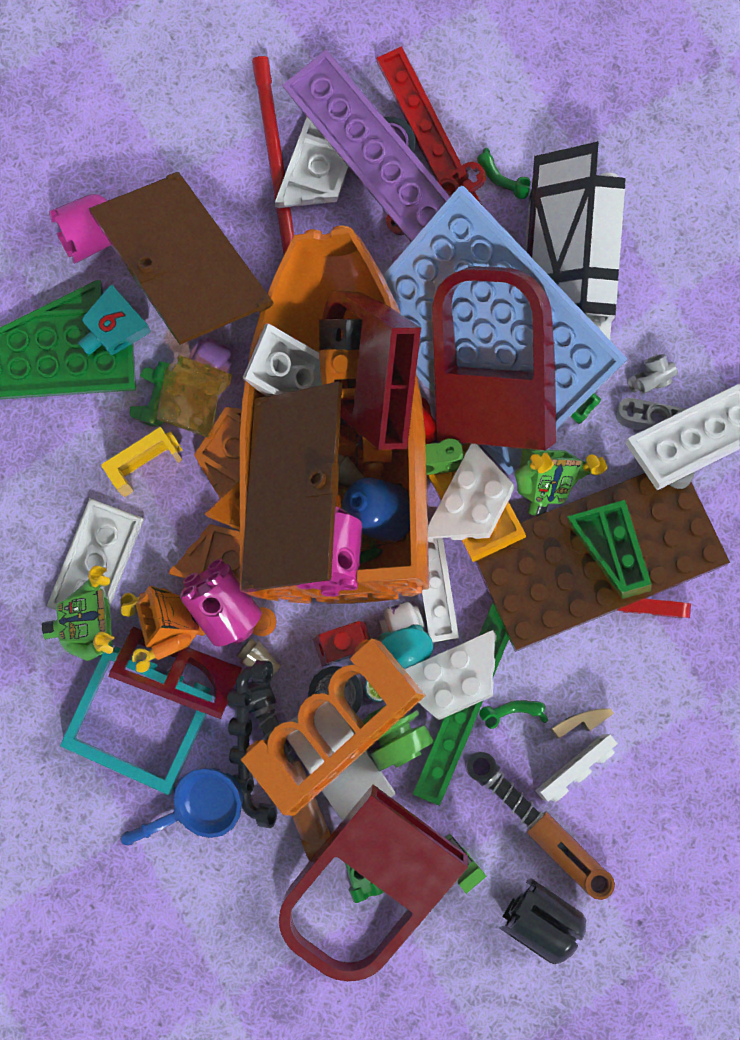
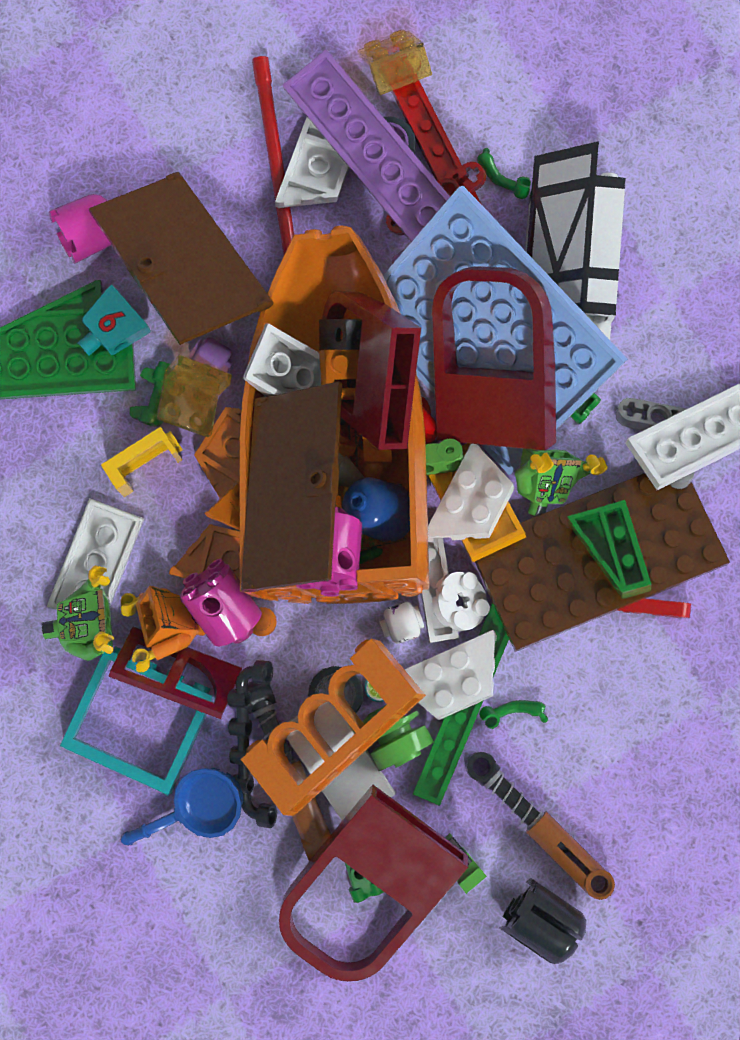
(253, 651): dark tan cone -> none
(340, 642): red torso -> none
(396, 61): none -> clear yellow bracket
(408, 645): teal dish -> none
(473, 596): none -> white plate
(577, 768): white plate -> none
(588, 719): tan slope -> none
(657, 374): light grey plate -> none

